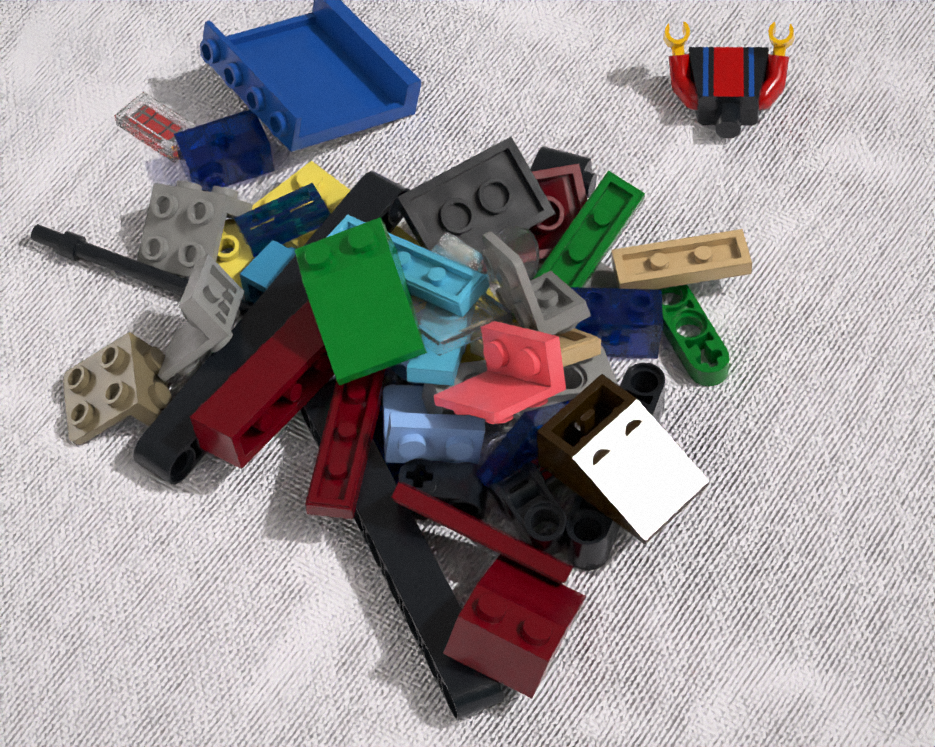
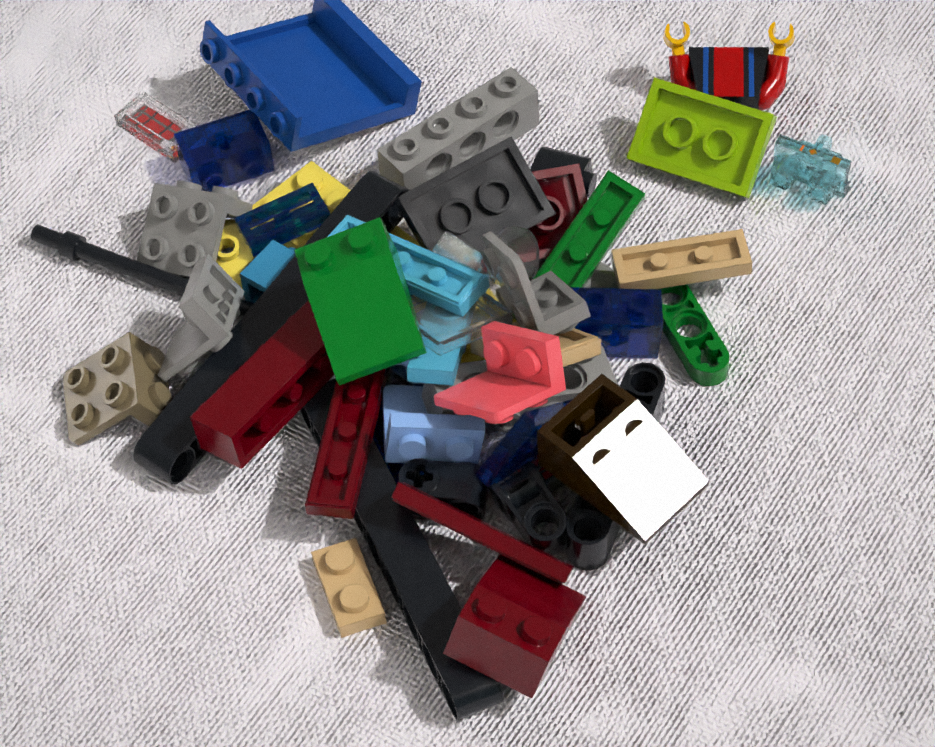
(348, 587): none -> tan plate
(461, 130): none -> light grey brick
(701, 137): none -> lime plate
(811, 164): none -> clear light blue hips

